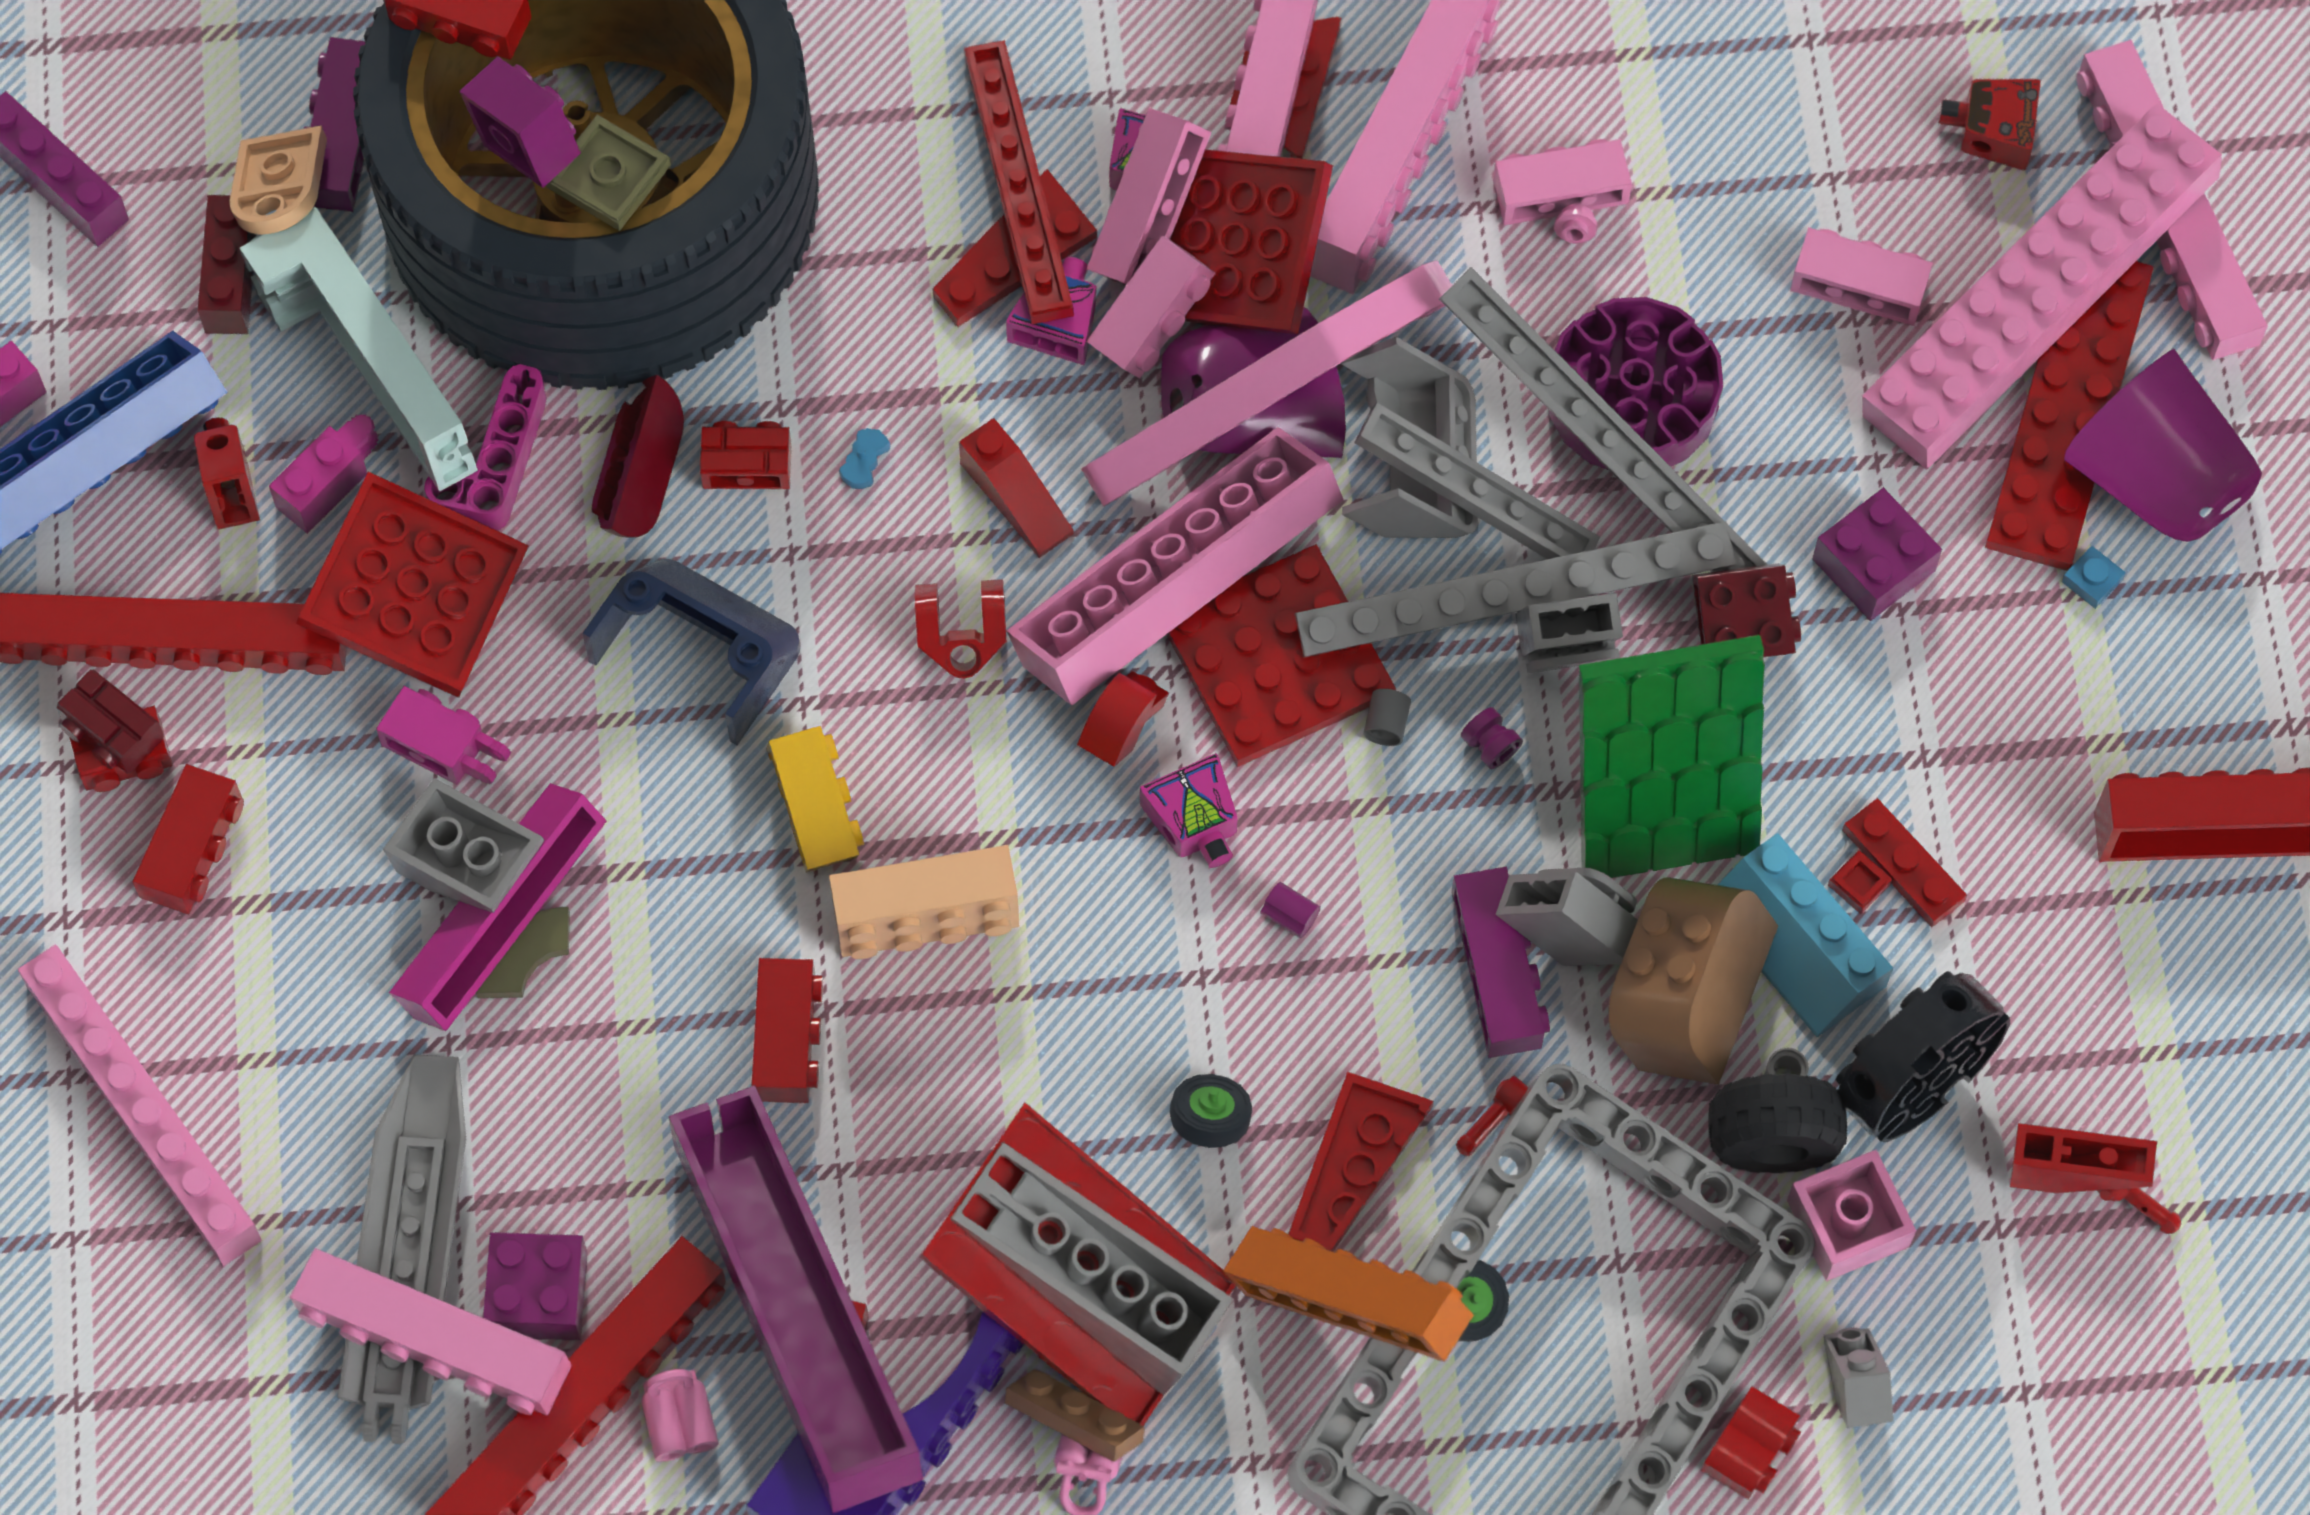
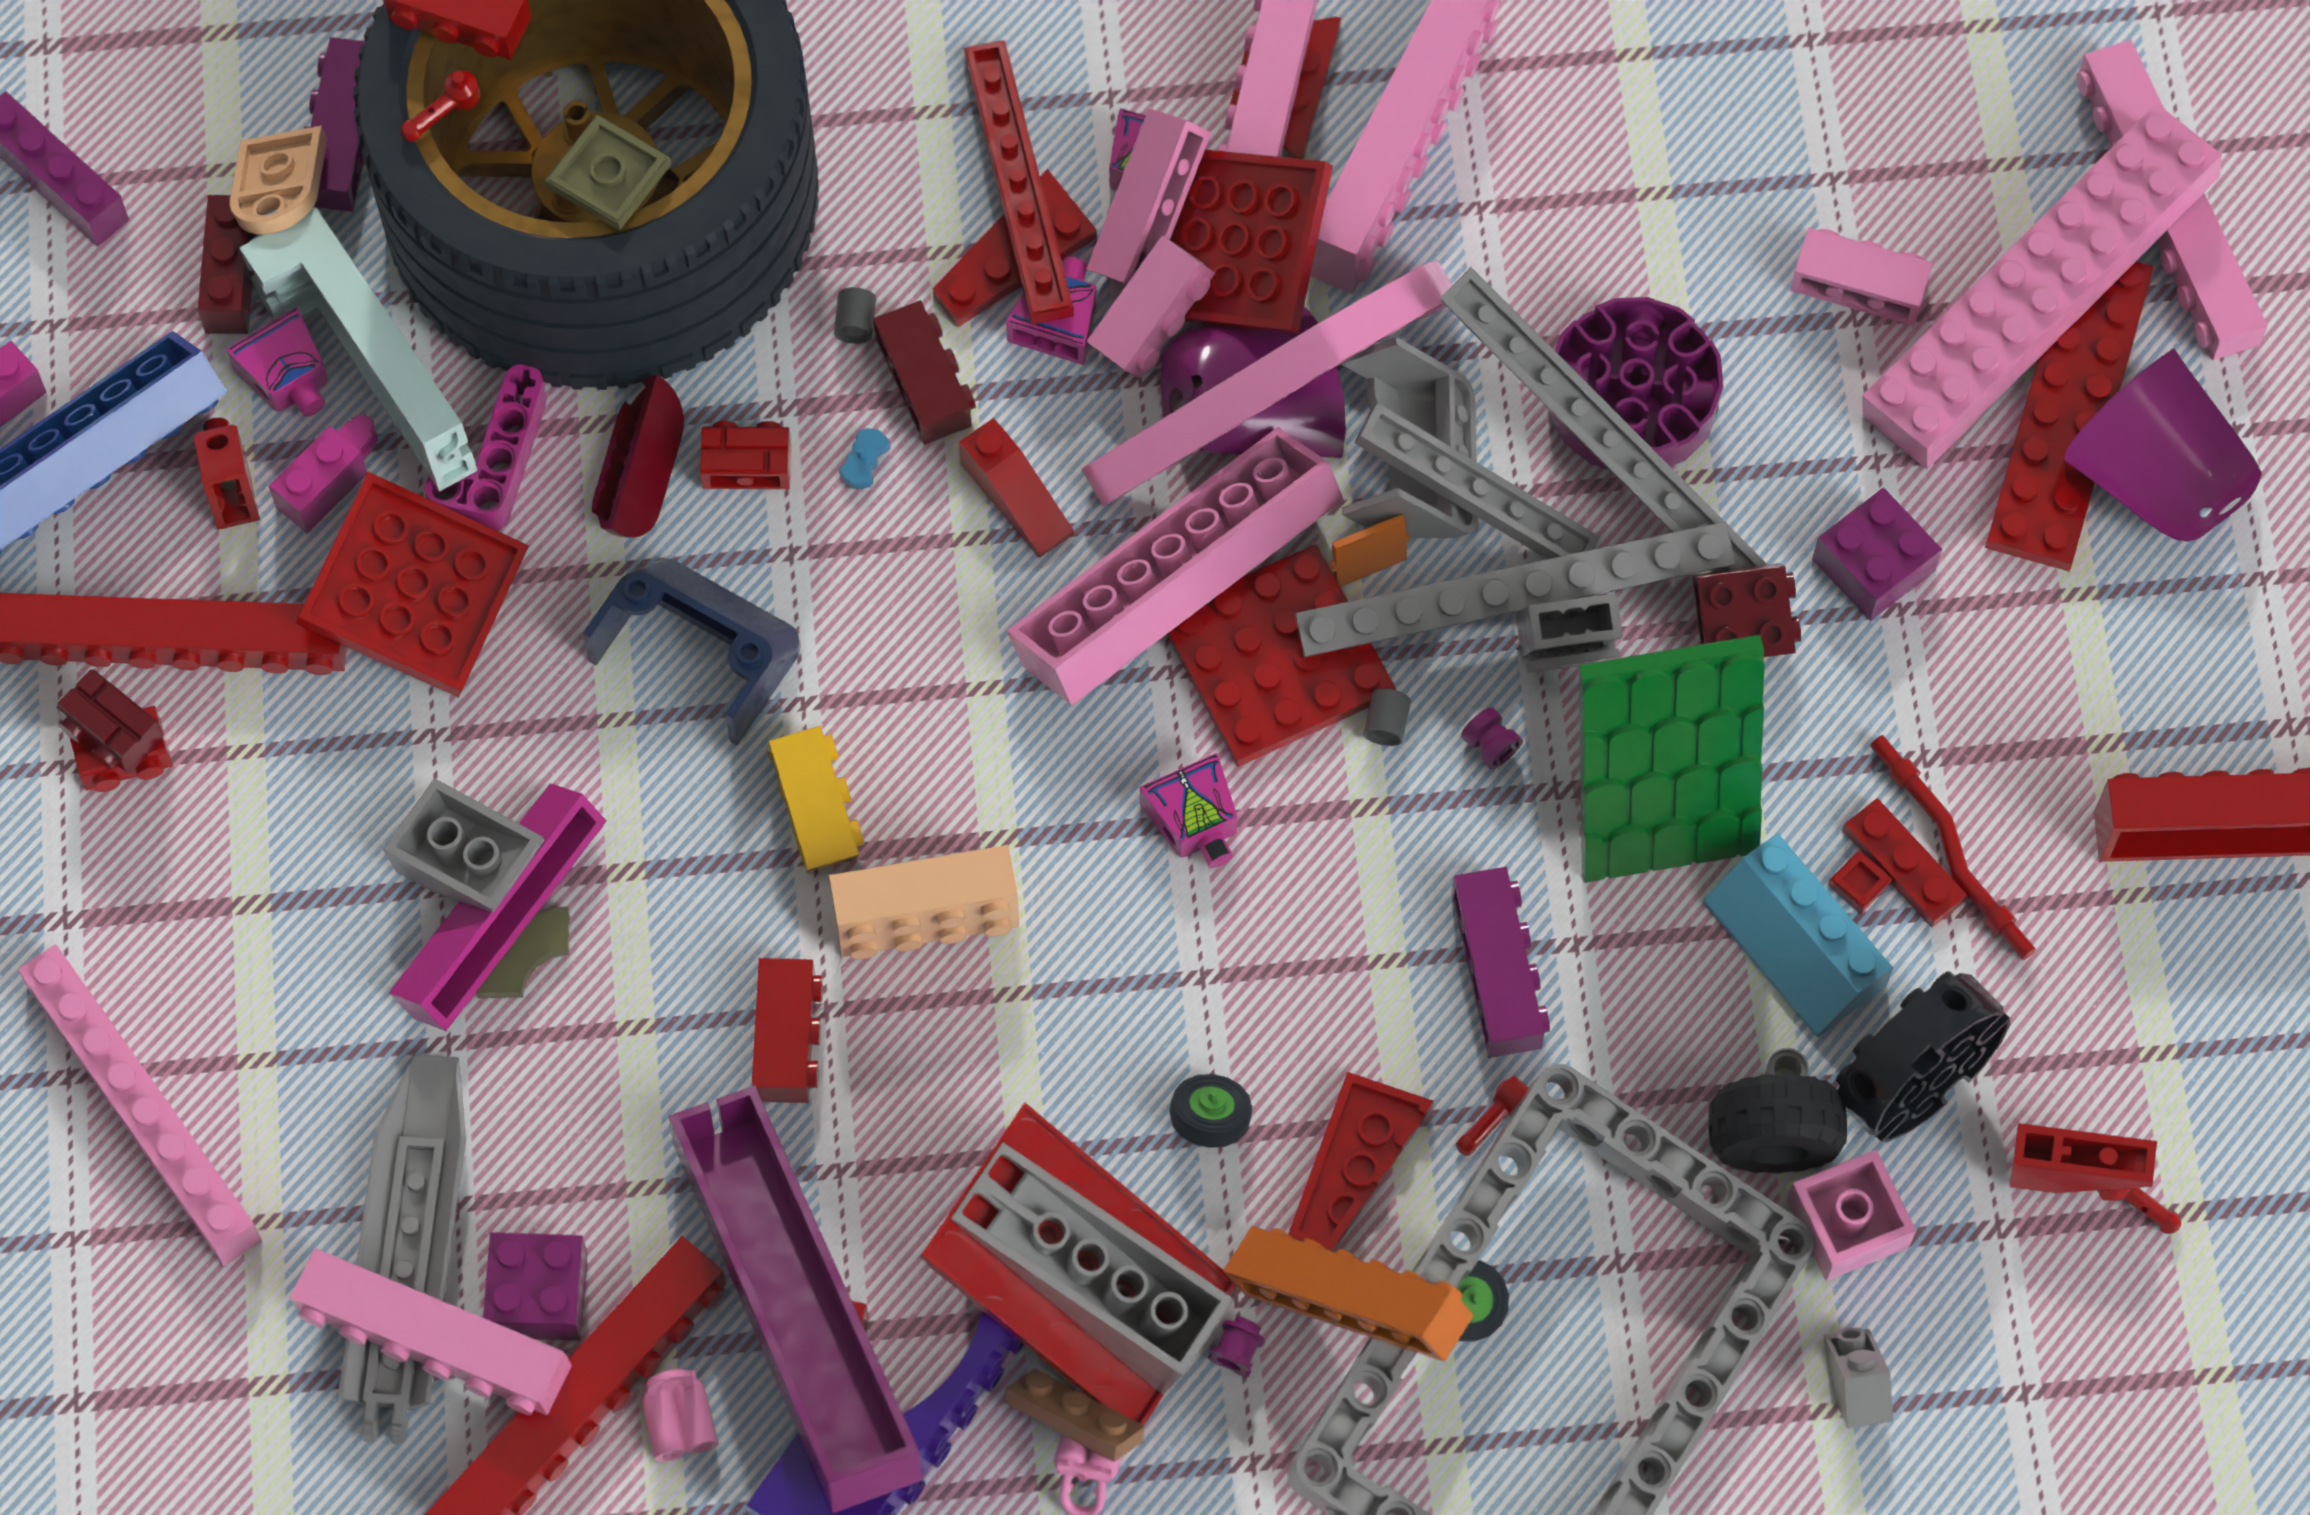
(188, 839): red brick -> none
(282, 364): none -> dark pink torso
(438, 737): dark pink hinge -> none
(460, 93): none -> red piece
(521, 121): magenta brick -> none
(854, 315): none -> dark grey beam
(924, 371): none -> dark red brick
(983, 644): red piece -> none
(1120, 716): red brick -> none
(1237, 1346): none -> magenta brick
(1290, 910): magenta piece -> none
(1370, 550): none -> orange piece
(1559, 177): bright pink brick -> none
(1571, 914): light grey brick -> none
(1576, 224): bright pink plate -> none
(1689, 977): medium nougat brick -> none
(1751, 1443): red brick -> none
(1996, 119): red torso -> none
(1998, 918): none -> red bar
(2093, 577): dark azure plate -> none

